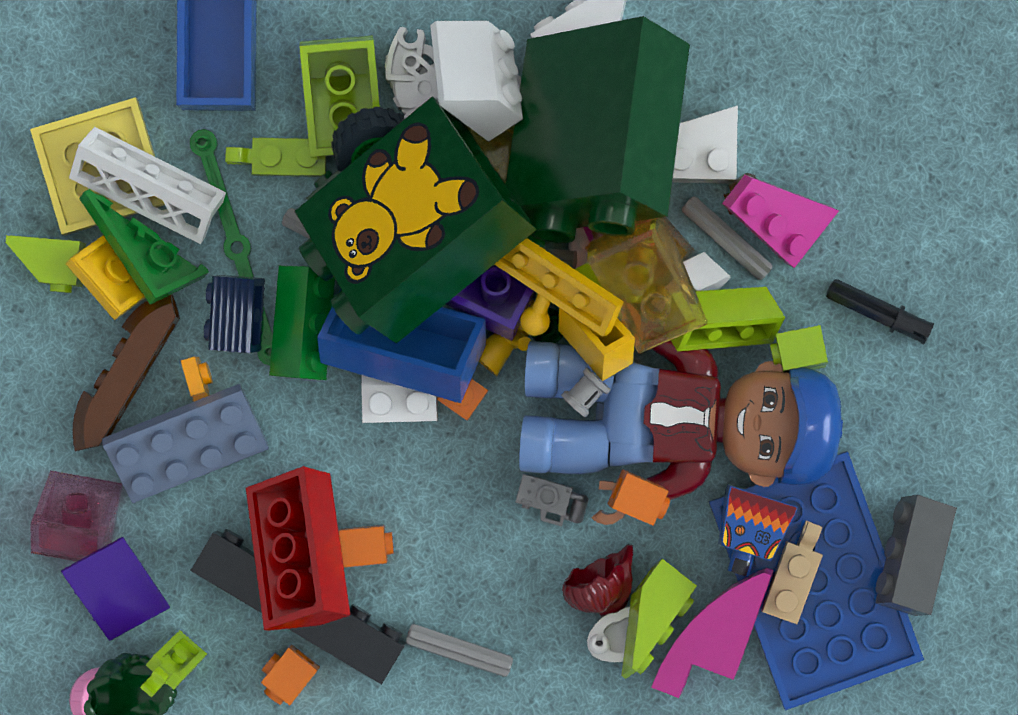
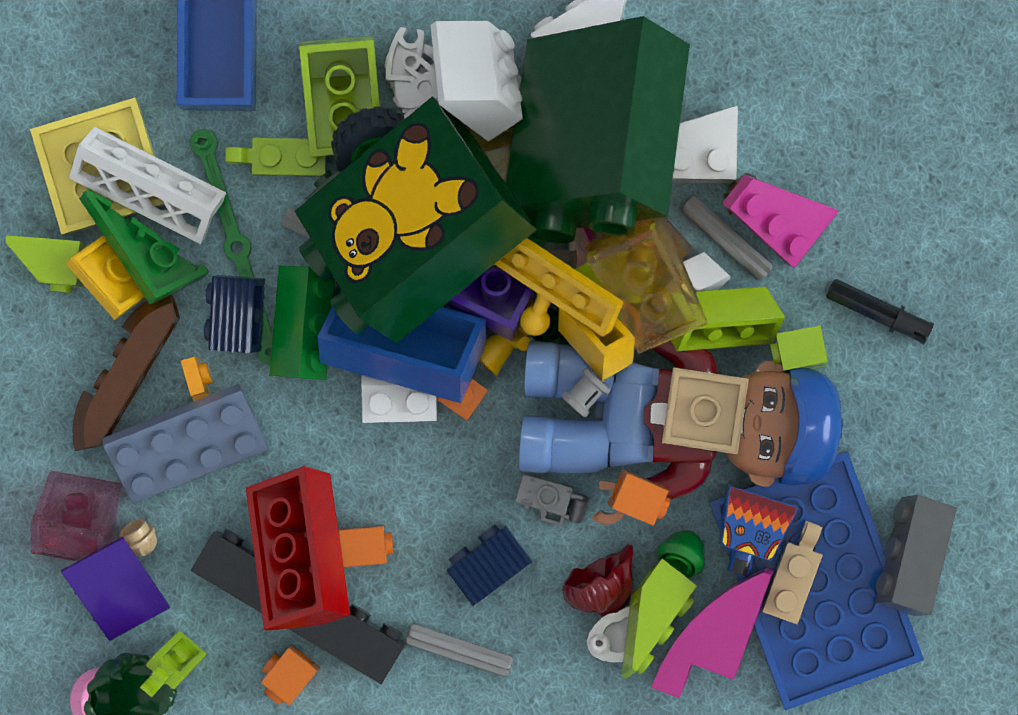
(139, 536): none -> tan plate
(488, 564): none -> dark blue brick
(683, 552): none -> green cone
(705, 410): none -> tan plate

